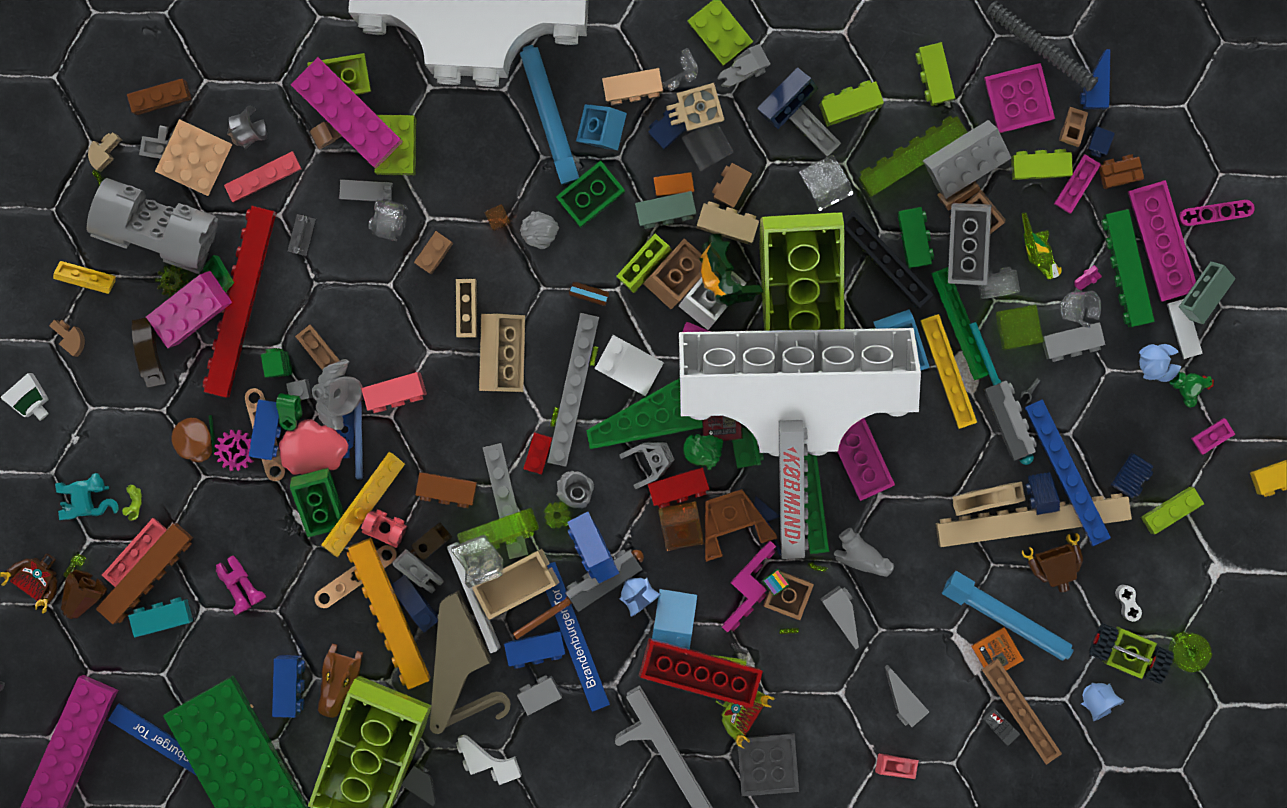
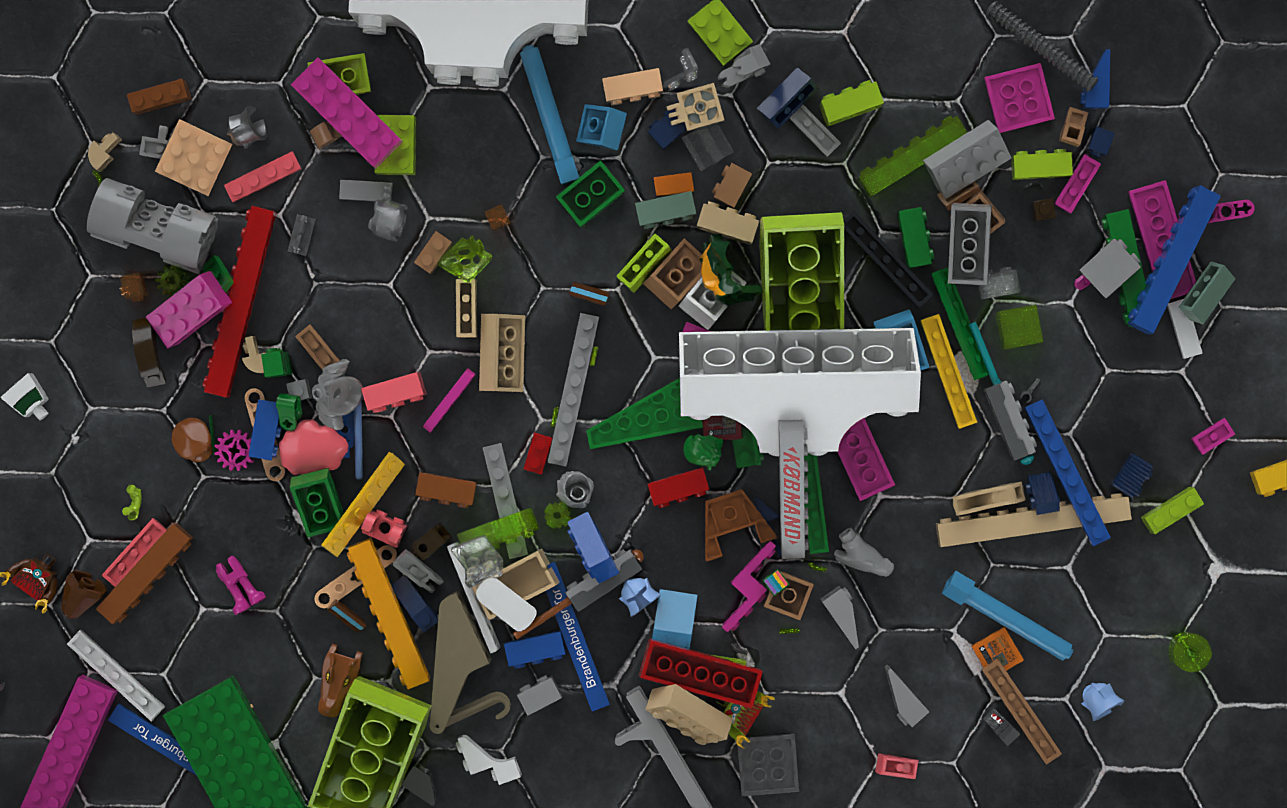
(73, 339): medium nougat brick -> none
(76, 560): clear neon green hand -> none
(81, 499): teal animal -> none
(84, 277): yellow plate -> none
(116, 675): none -> white tile
(133, 287): none -> clear orange brick
(160, 617): teal brick -> none
(254, 361): none -> tan brick
(288, 686): blue brick -> none
(347, 616): none -> reddish brown slope
(449, 400): none -> dark pink beam
(456, 268): none -> clear neon green piece
(505, 604): none -> white sticker
(539, 230): light grey hair -> none
(629, 365): white slope -> none
(651, 451): light grey piece -> none
(681, 526): clear orange slope -> none
(688, 714): none -> tan brick
(826, 182): clear bracket -> none
(935, 74): lime brick -> none
(1039, 250): clear neon green animal -> none
(1043, 210): none -> dark brown brick
(1058, 564): reddish brown torso -> none
(1073, 342): light grey brick -> none
(1075, 303): clear helmet -> none
(1111, 267): none -> light grey brick
(1121, 172): dark orange brick -> none
(1128, 603): white axle -> none
(1131, 653): brick -> none
(1155, 362): light blue helmet -> none
(1173, 260): none -> blue brick
(1191, 386): green animal -> none

